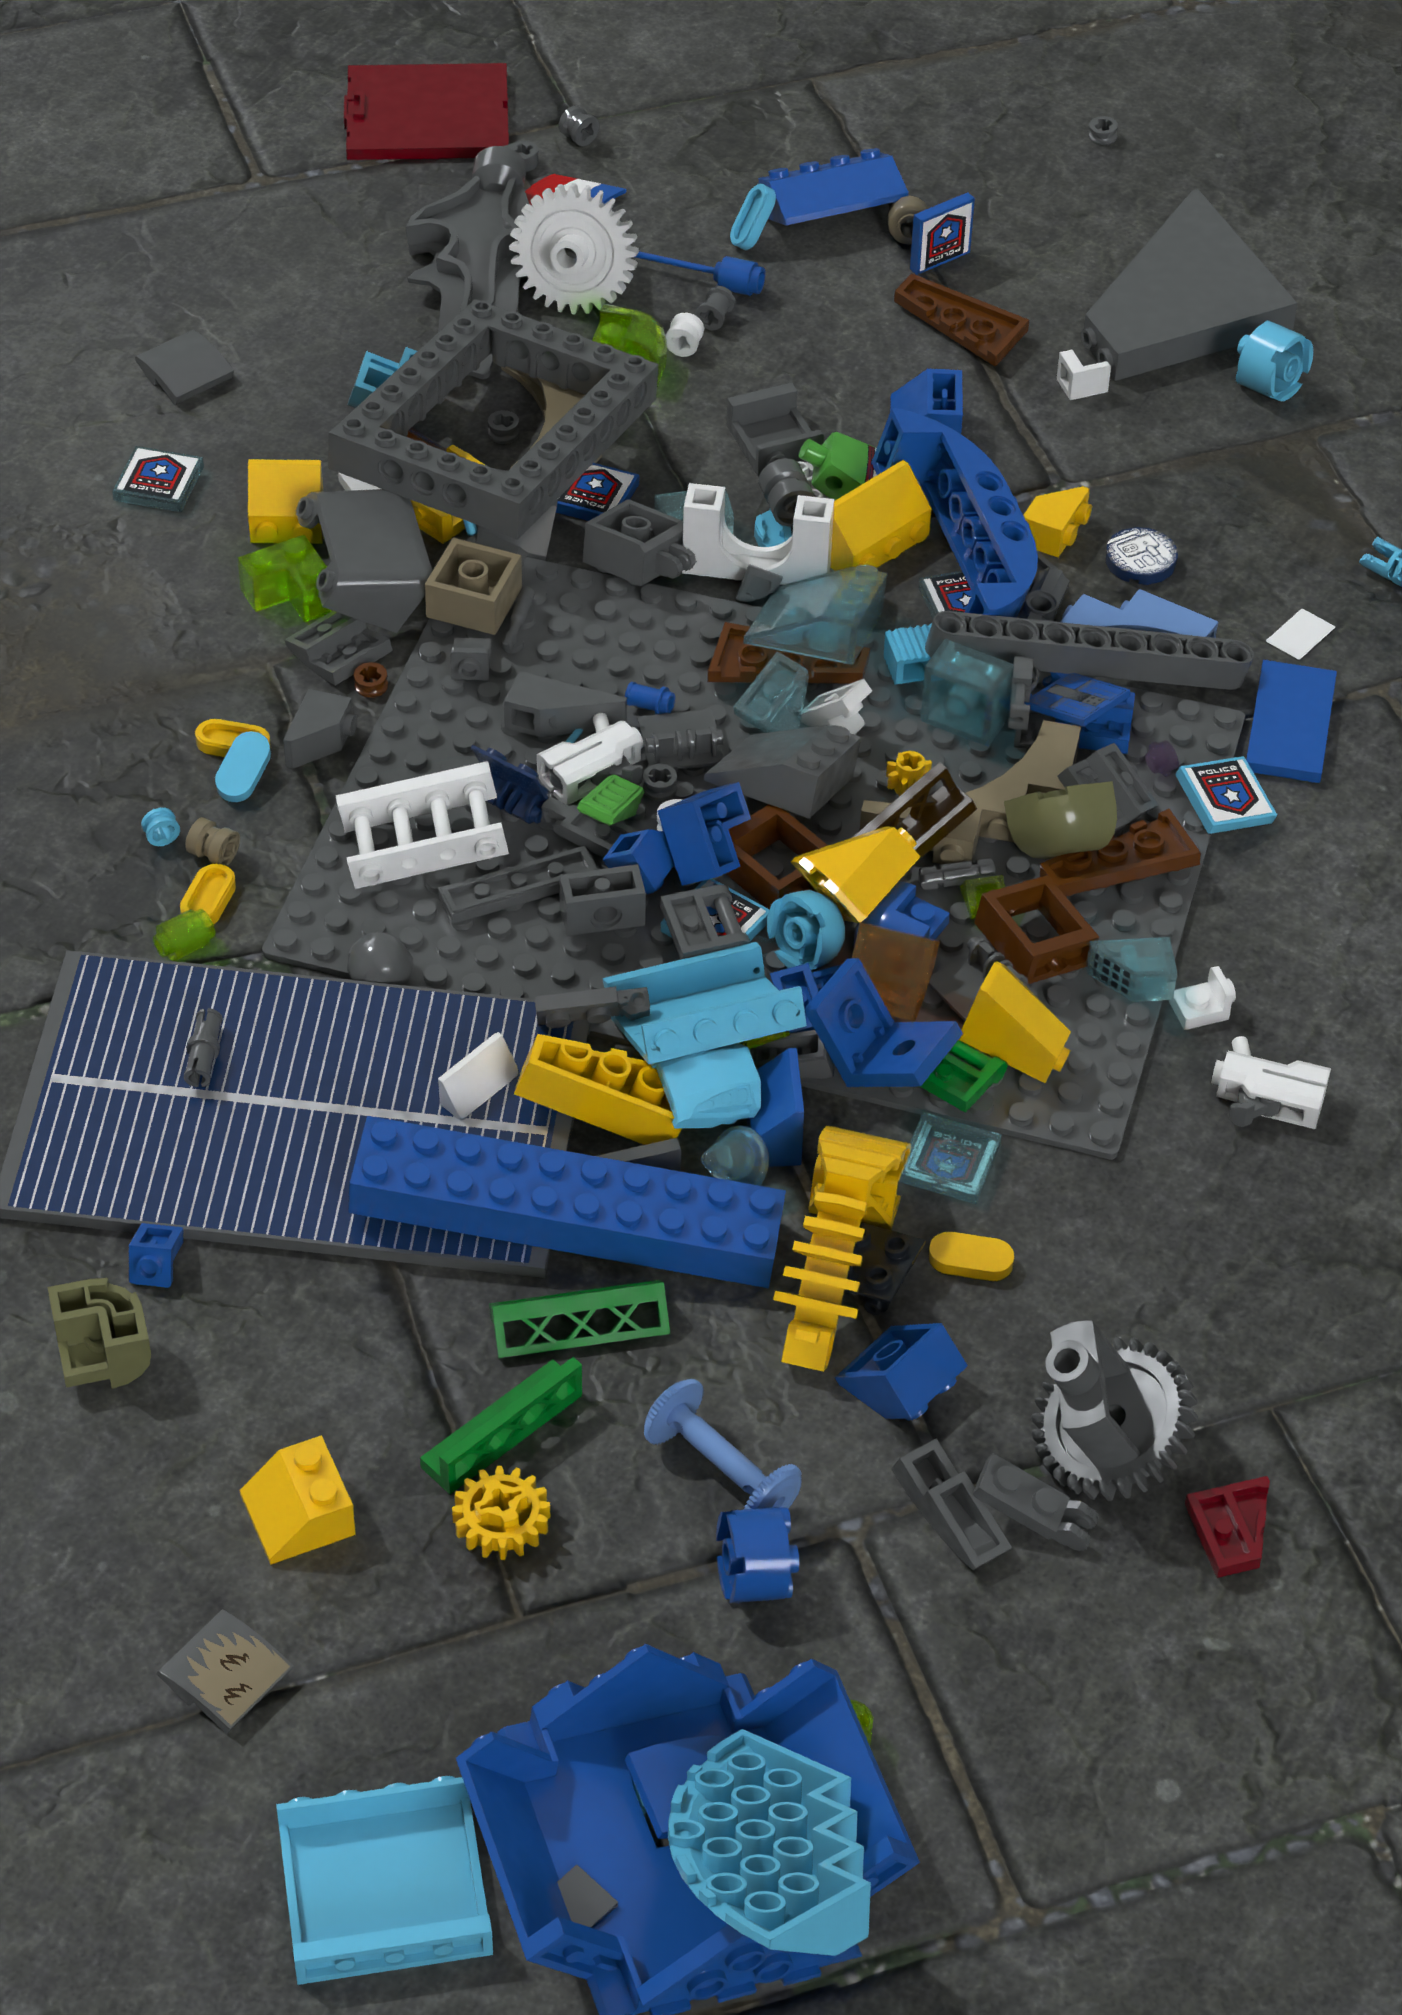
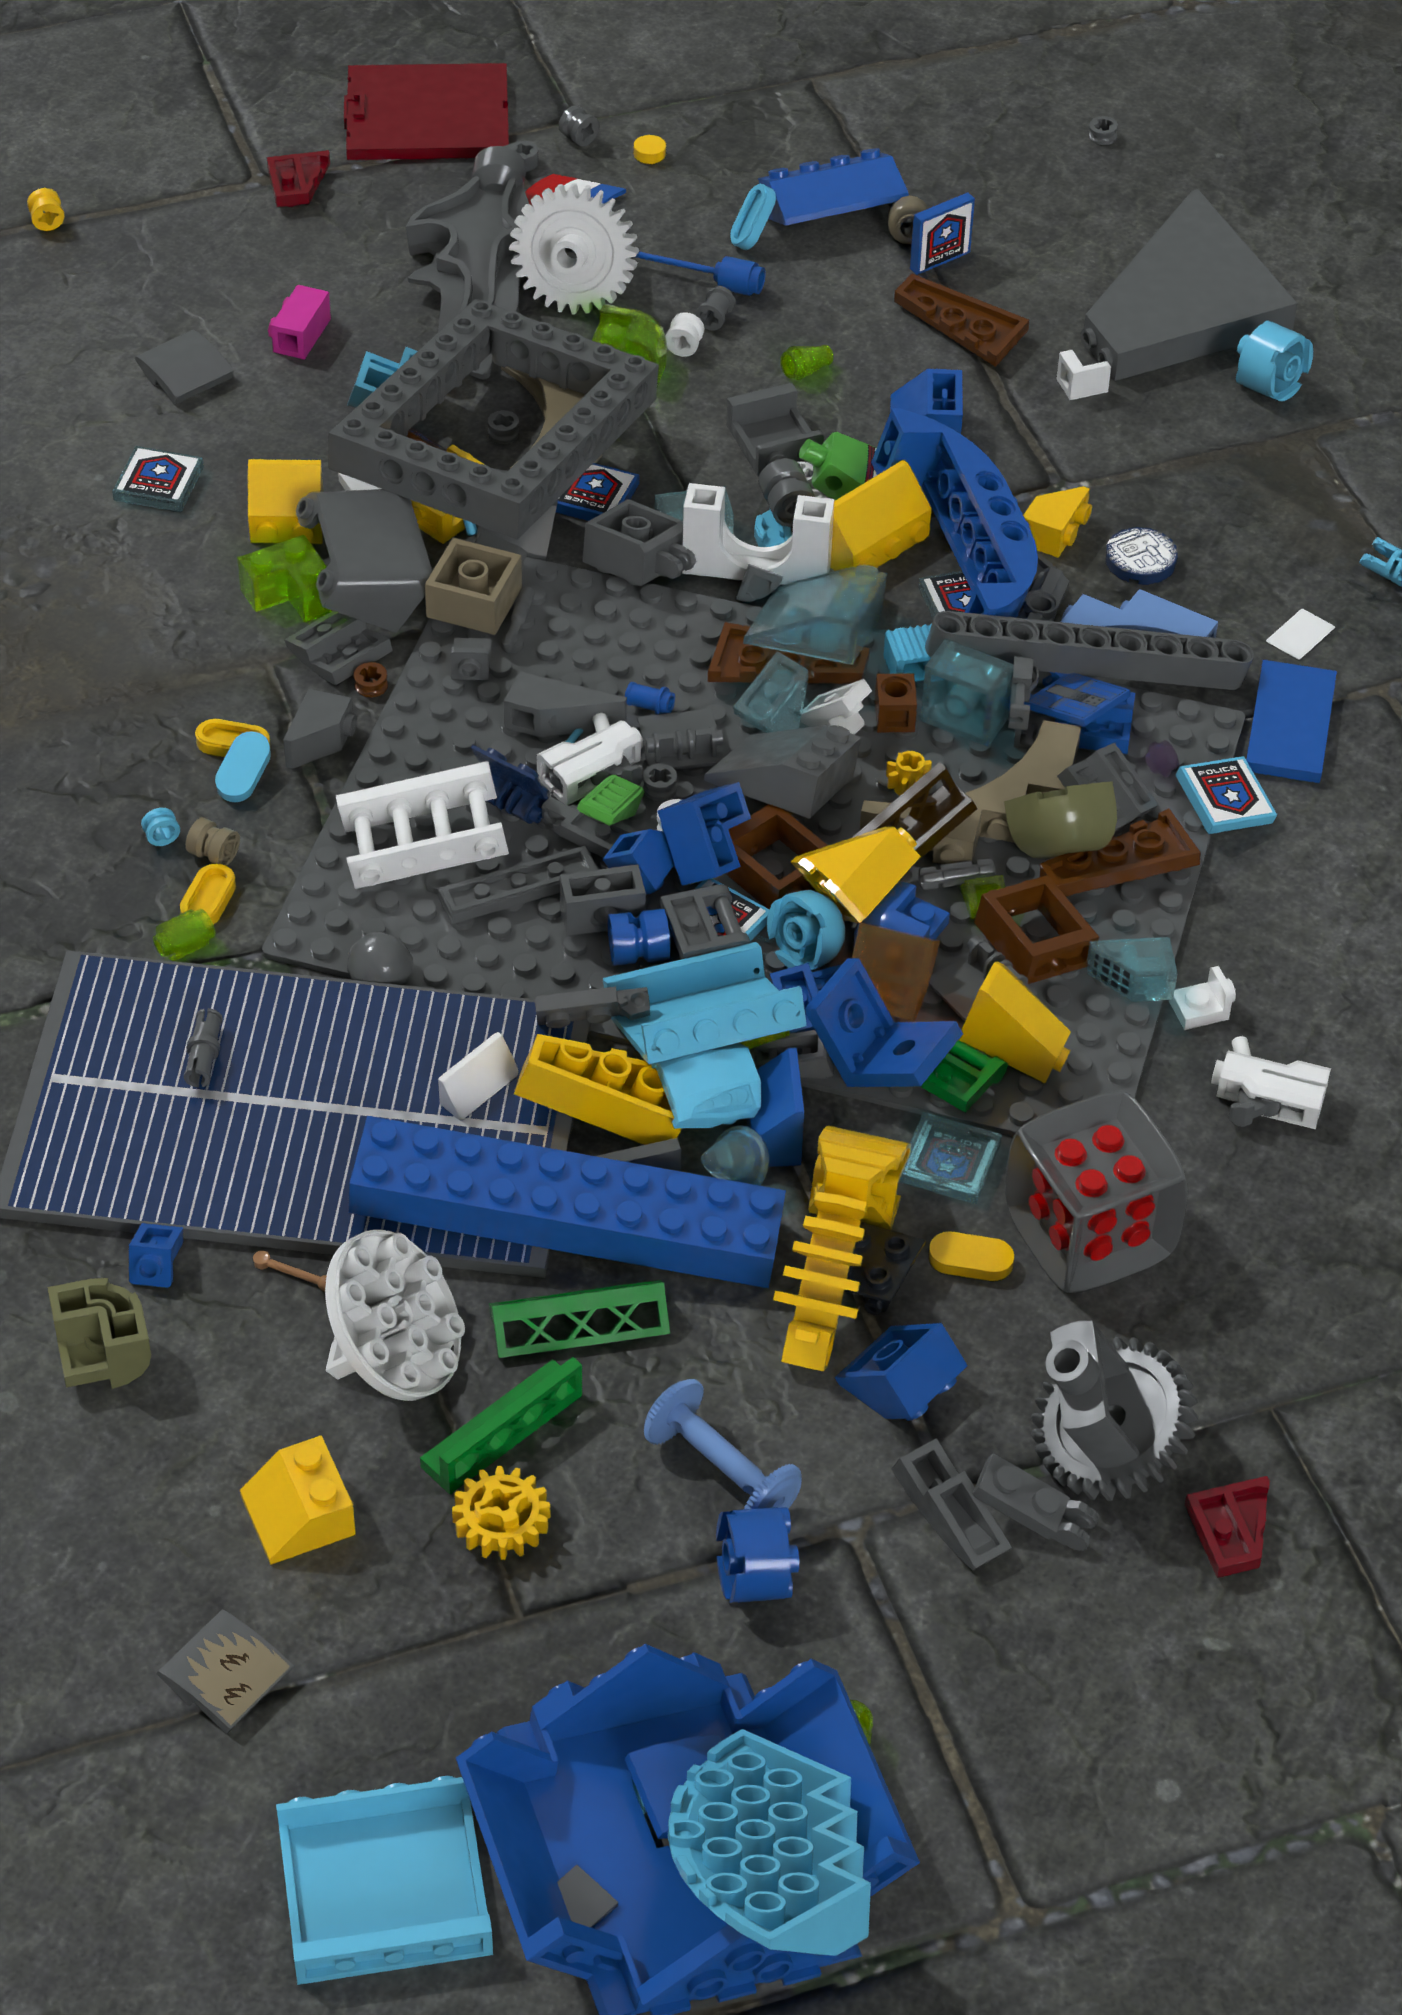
(49, 202): none -> yellow wheel
(262, 1261): none -> medium nougat hinge
(297, 176): none -> dark red wing
(300, 321): none -> dark pink brick
(391, 1316): none -> white bracket
(638, 937): none -> blue wheel
(649, 149): none -> yellow tile
(804, 360): none -> clear neon green cone
(895, 702): none -> reddish brown brick
(1096, 1191): none -> dark grey piece

